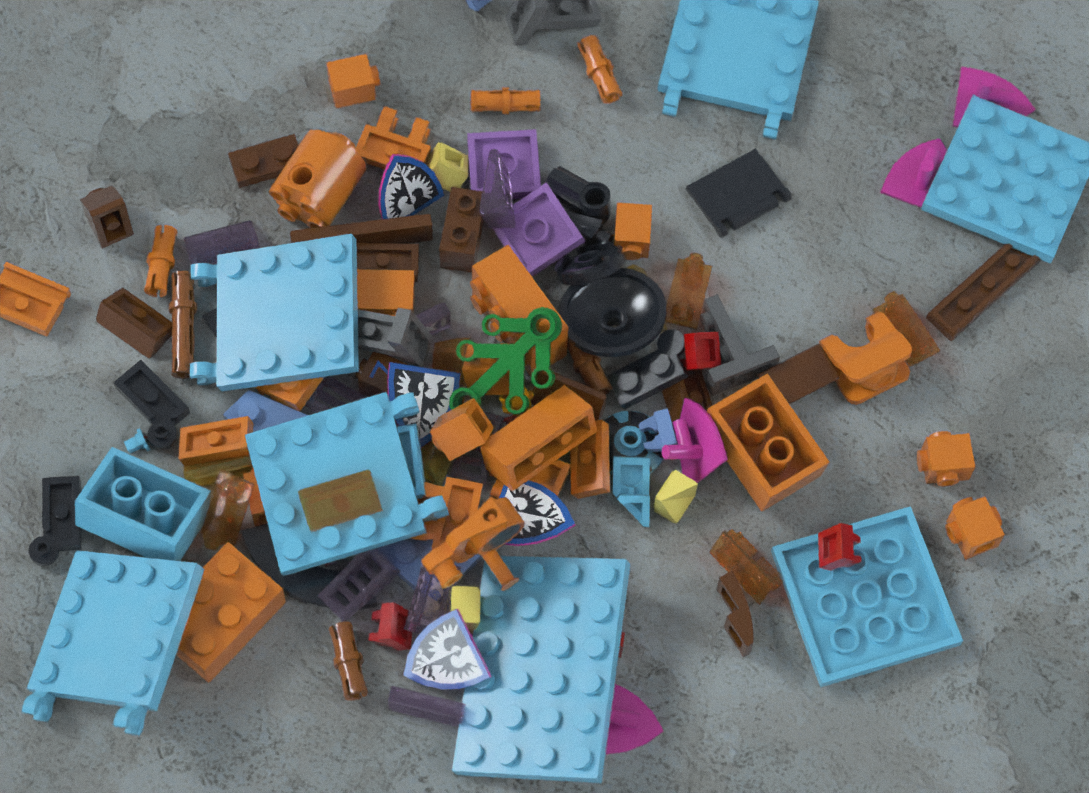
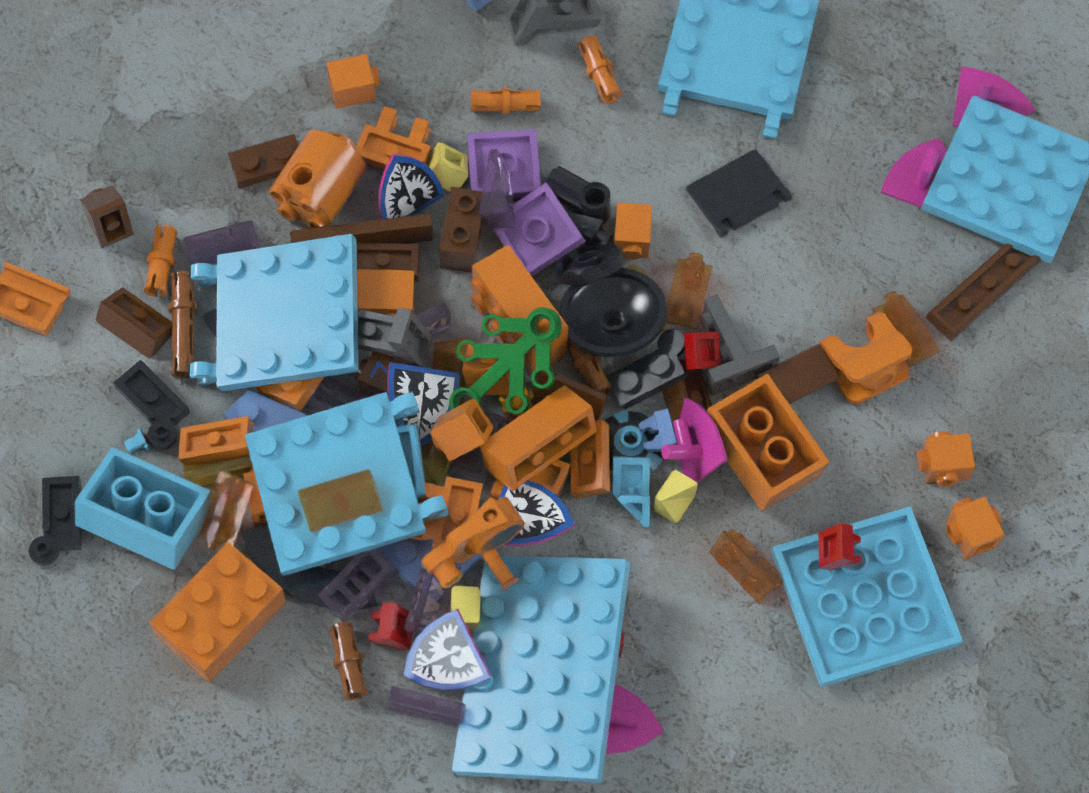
(114, 635): medium azure plate -> none
(739, 622): reddish brown slope -> none

